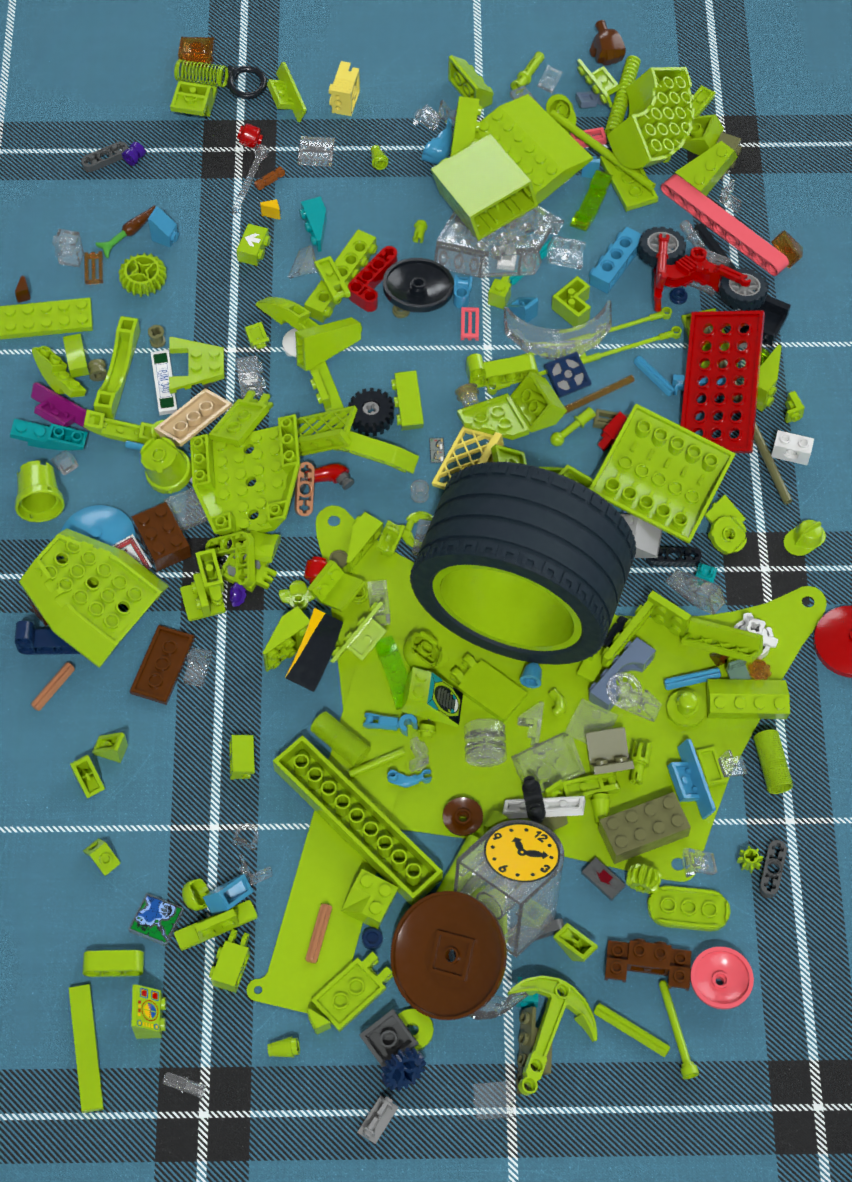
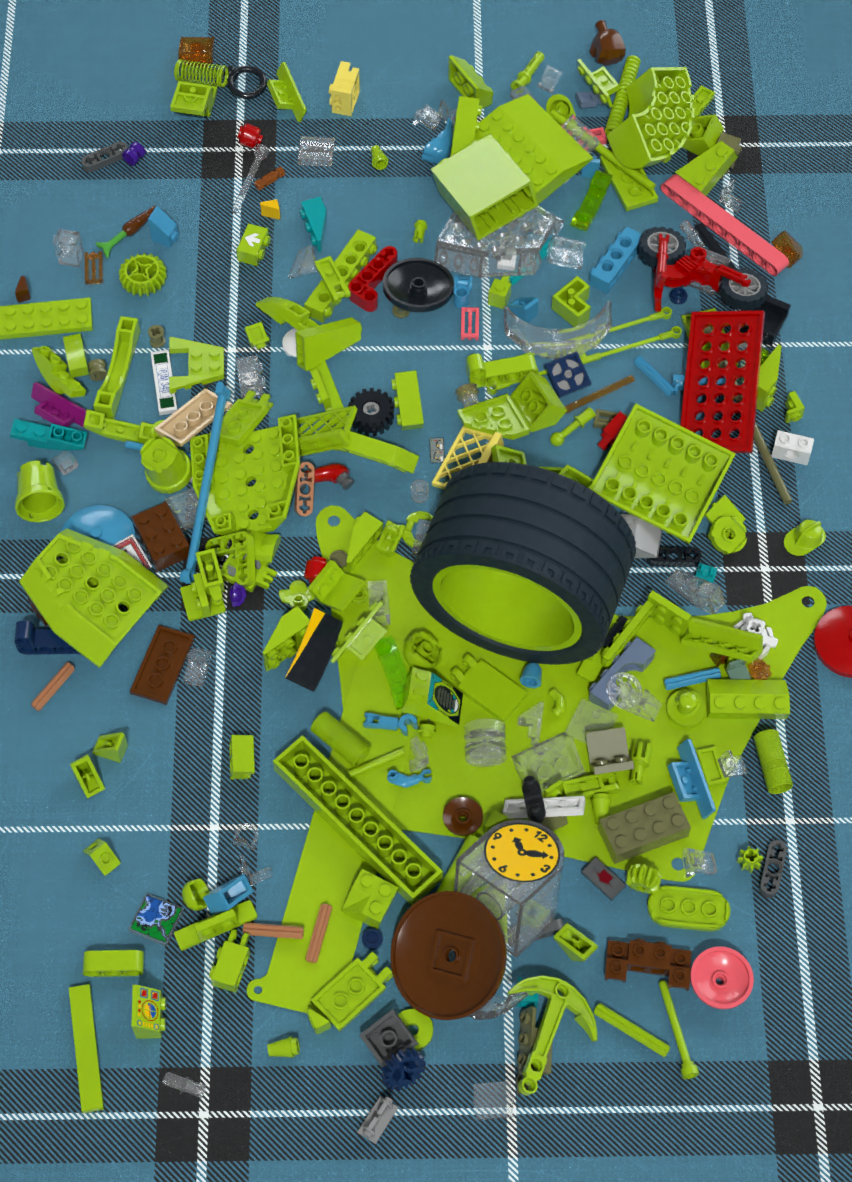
(223, 395): none -> dark azure hinge
(271, 930): none -> nougat axle
(580, 133): none -> clear piece

